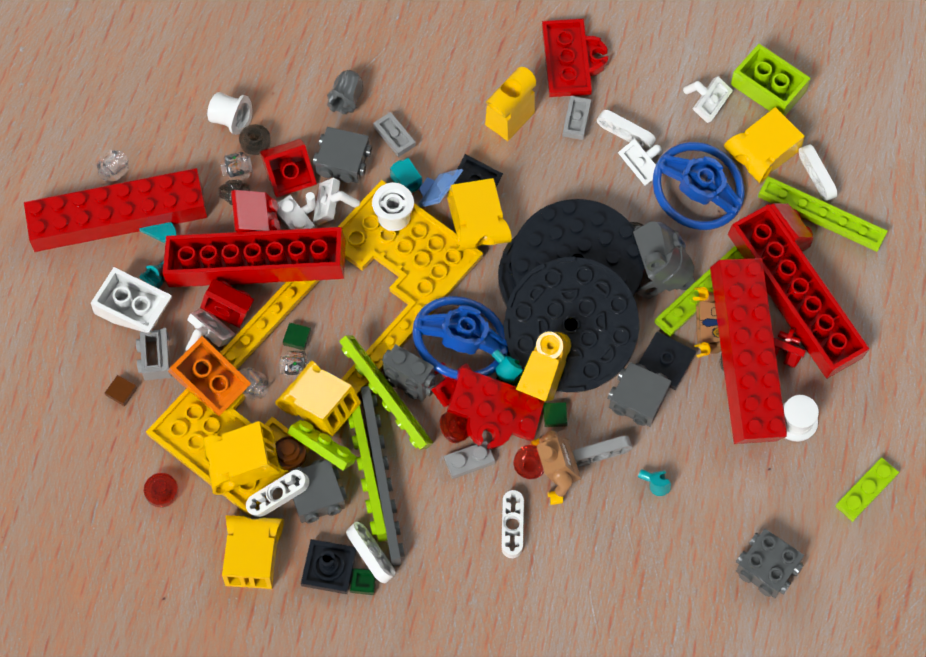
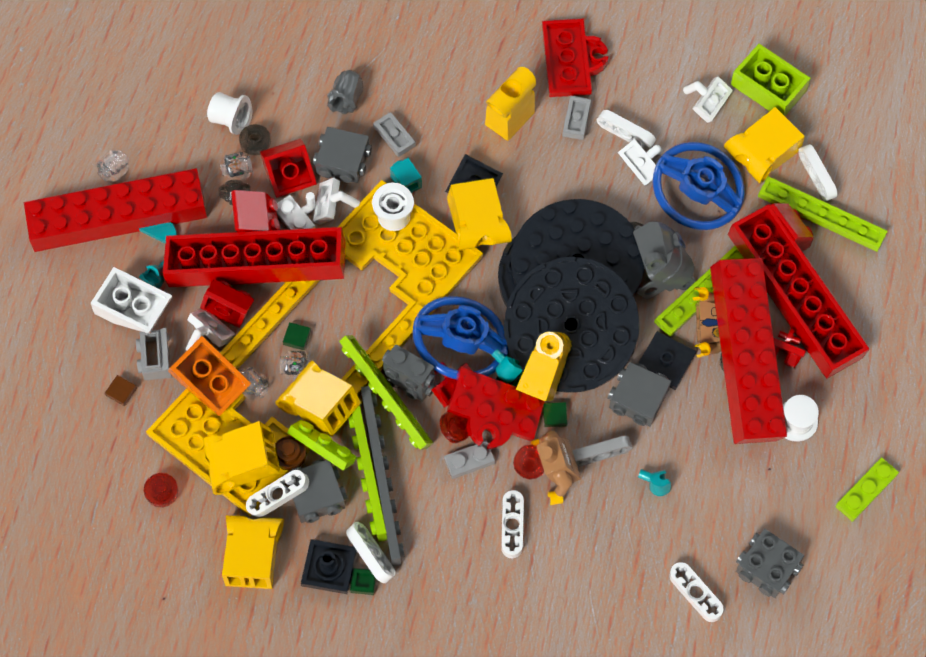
(435, 190): medium blue piece -> none
(695, 602): none -> white beam

